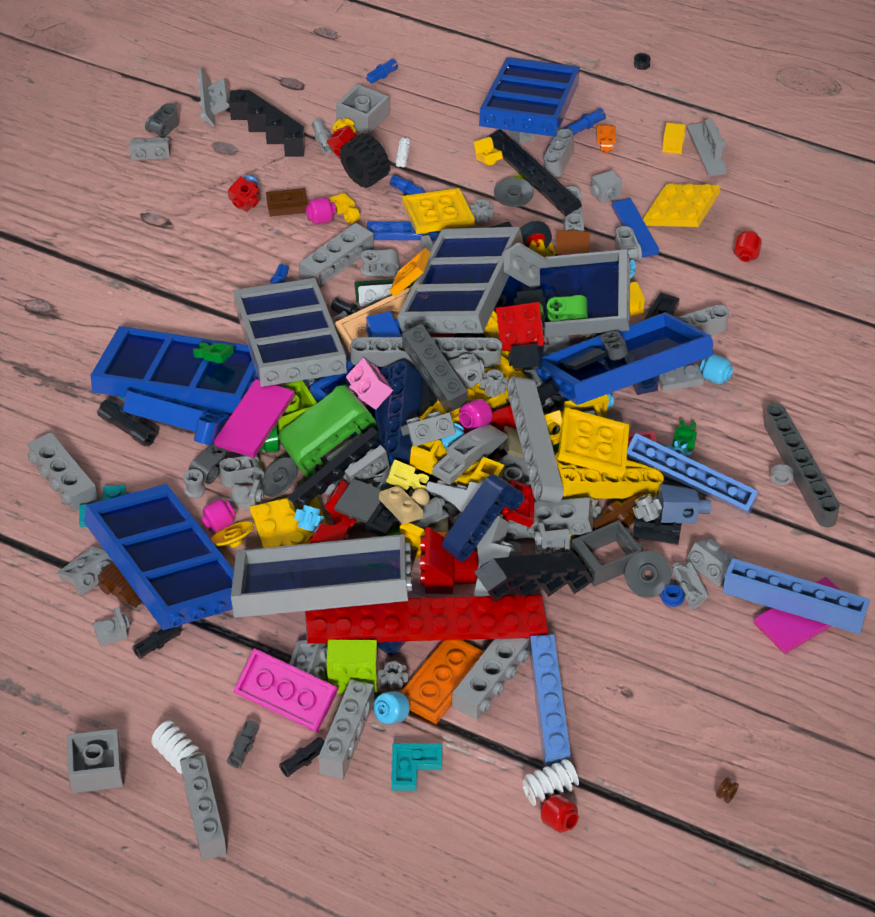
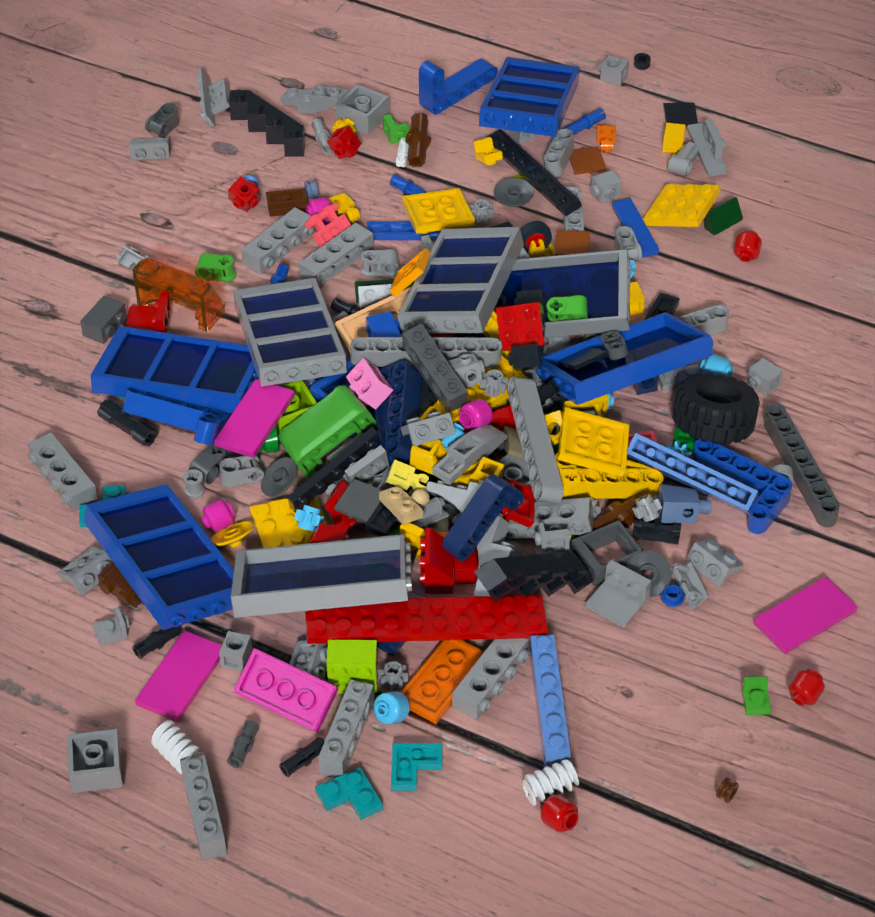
(103, 319): none -> dark grey brick
(130, 257): none -> light grey hinge
(151, 317): none -> red bracket
(180, 676): none -> dark pink tile
(184, 289): none -> clear orange windscreen
(214, 267): none -> bright green piece
(217, 352): green plate -> none
(235, 651): none -> light grey brick
(246, 496): light grey bracket -> none
(276, 241): none -> light grey brick
(311, 189): none -> sand blue bush
(313, 101): none -> light grey slope
(332, 229): none -> coral plate
(352, 788): none -> teal plate
(365, 160): black tyre -> none
(381, 71): blue axle -> none
(394, 131): none -> bright green bracket
(418, 140): none -> reddish brown piece
(440, 94): none -> blue beam
(524, 264): light grey bracket -> none
(587, 160): none -> dark orange piece
(614, 70): none -> light grey brick
(620, 594): none -> light grey bracket
(680, 113): none -> black piece
(682, 162): none -> light grey piece
(715, 408): none -> black tyre
(723, 216): none -> dark green slope
(756, 695): none -> bright green bracket
(764, 376): none -> light grey brick
(772, 487): none -> blue beam
(796, 596): medium blue brick -> none
(806, 687): none -> red head

